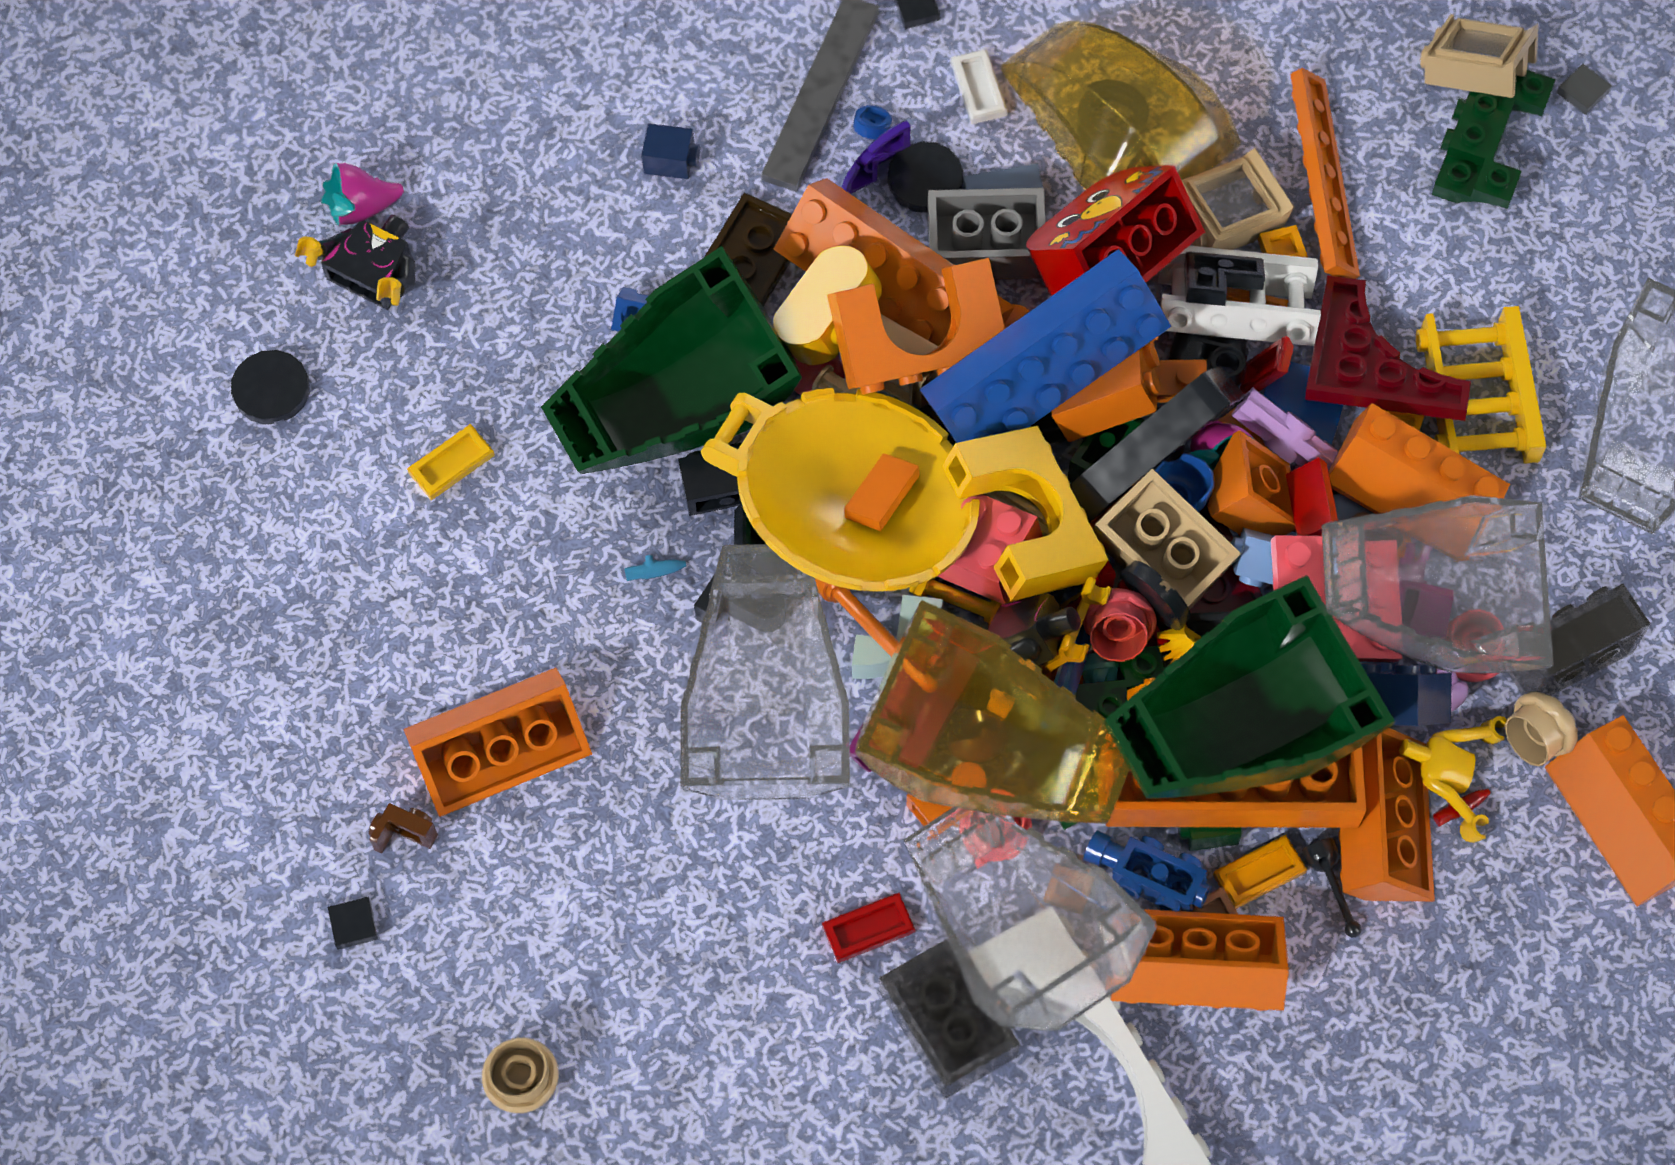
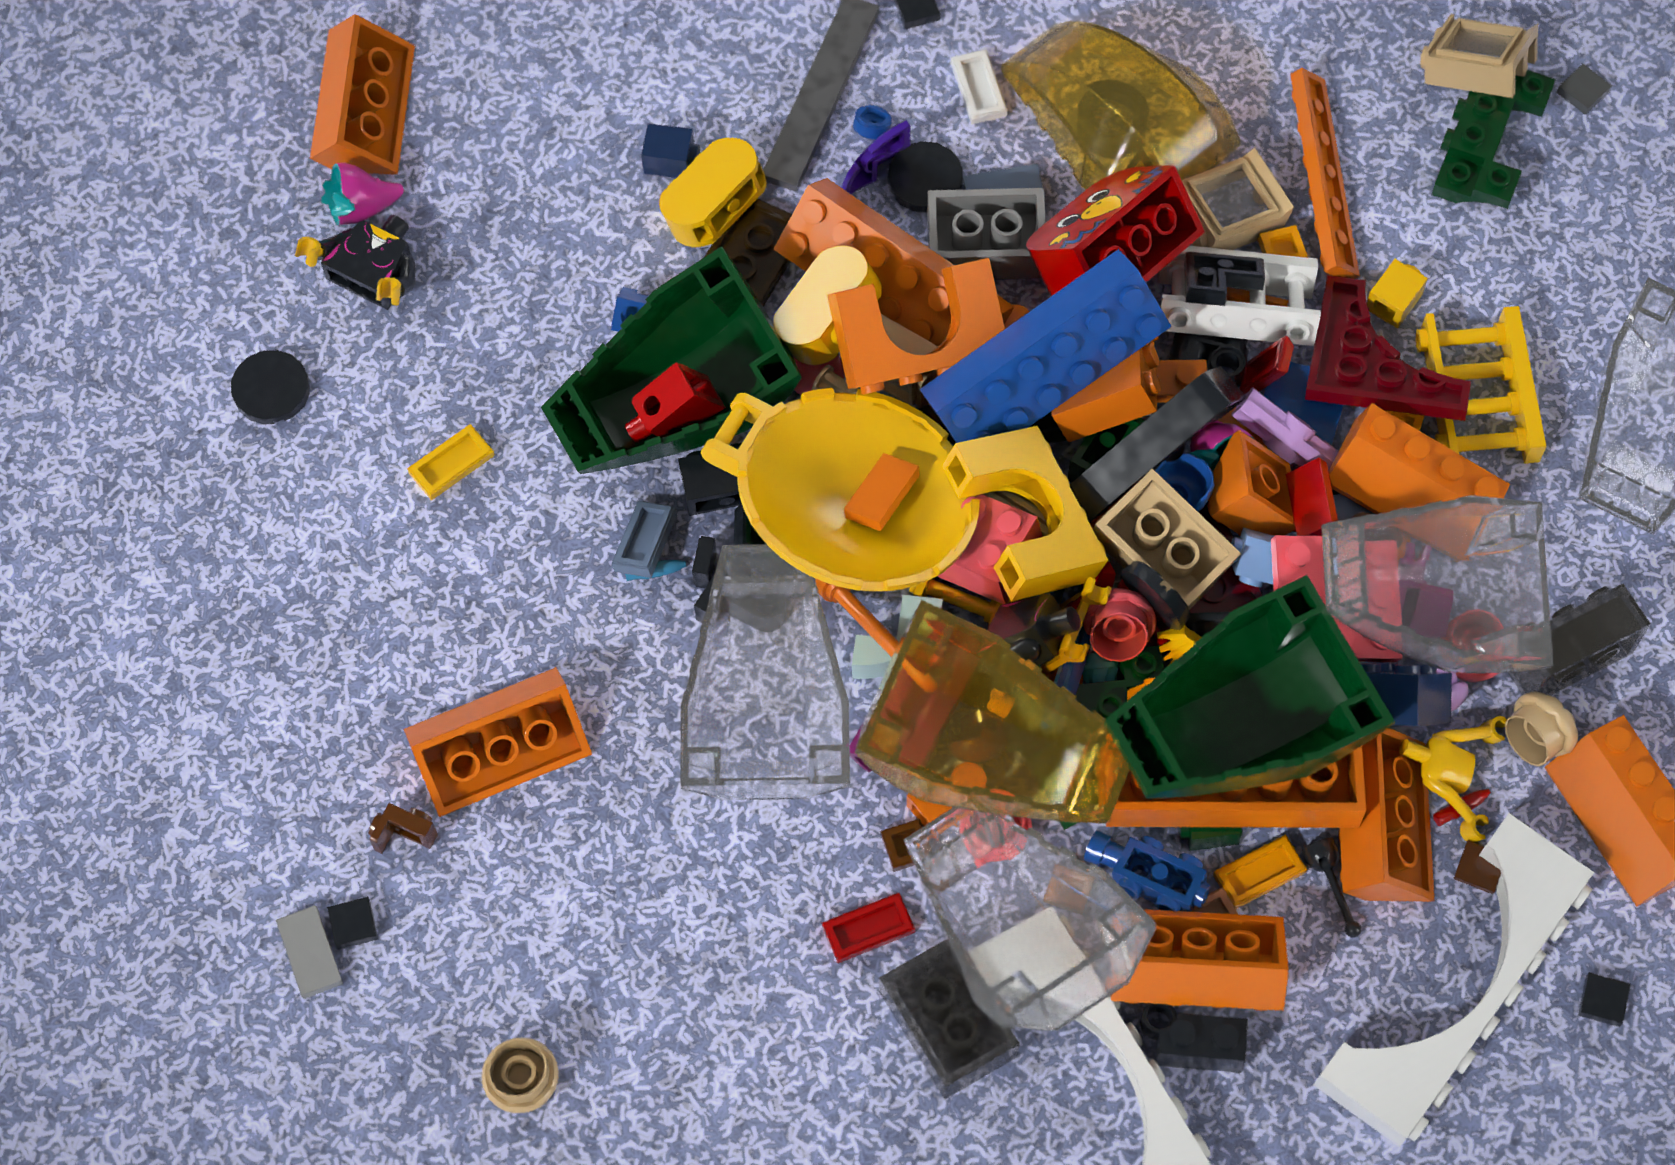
(309, 952): none -> light grey tile
(362, 97): none -> orange slope
(644, 539): none -> sand blue tile
(673, 402): none -> red torso
(704, 561): none -> black tile
(713, 192): none -> yellow brick
(894, 844): none -> reddish brown tile
(1197, 1040): none -> black hinge
(1396, 293): none -> yellow brick
(1398, 1084): none -> white arch
(1476, 870): none -> reddish brown tile
(1604, 999): none -> black tile

